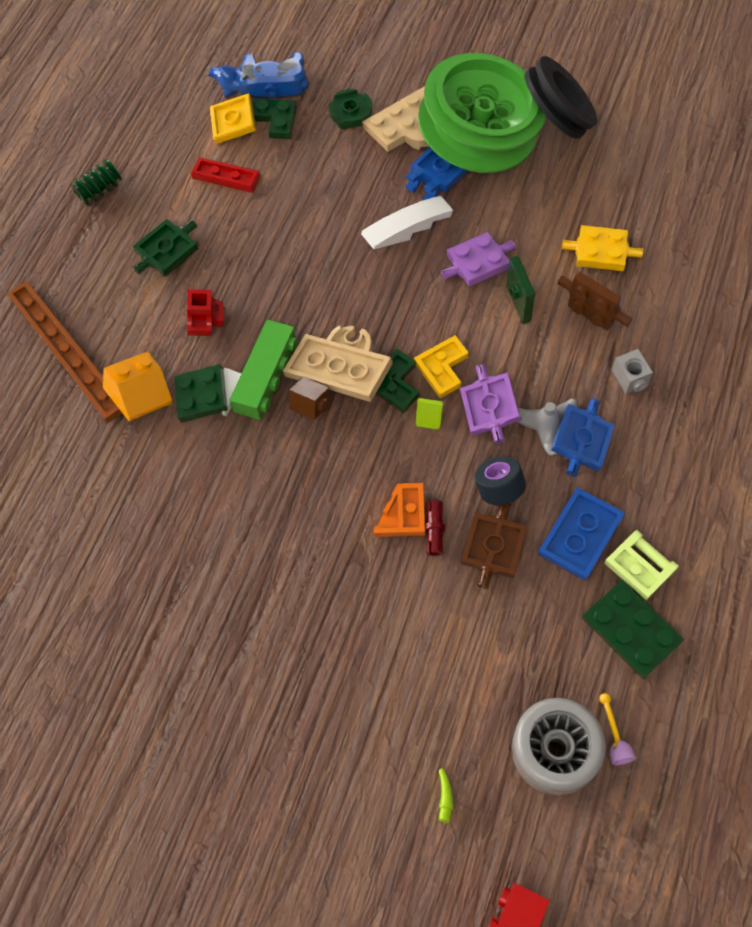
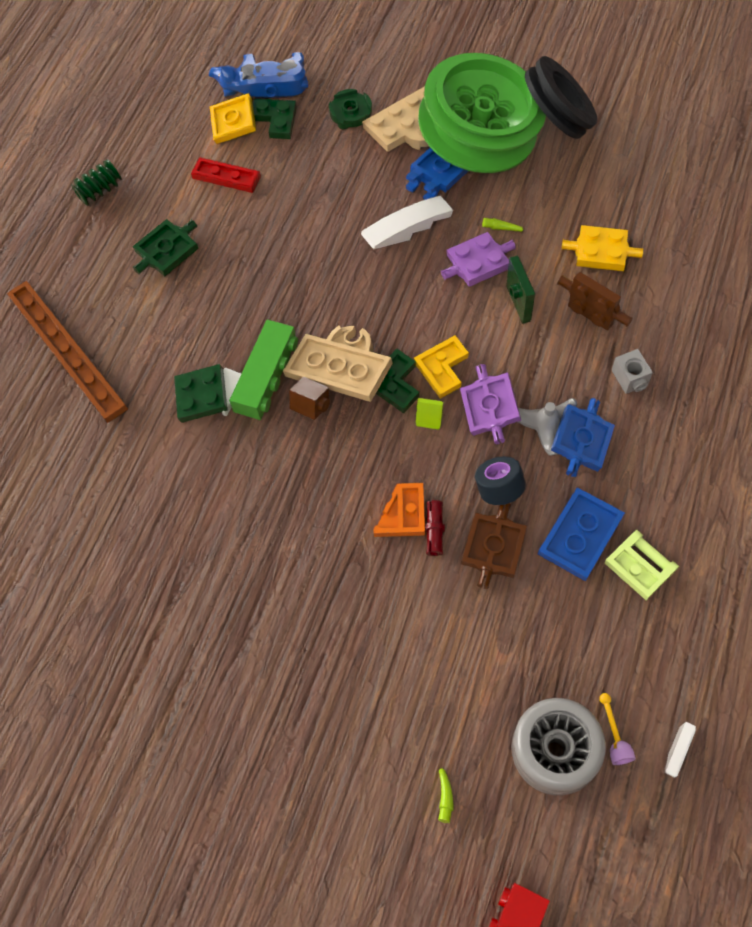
(137, 386): light orange slope -> none
(203, 312): red brick -> none
(496, 224): none -> lime helmet
(632, 629): dark green plate -> none
(679, 749): none -> white tile

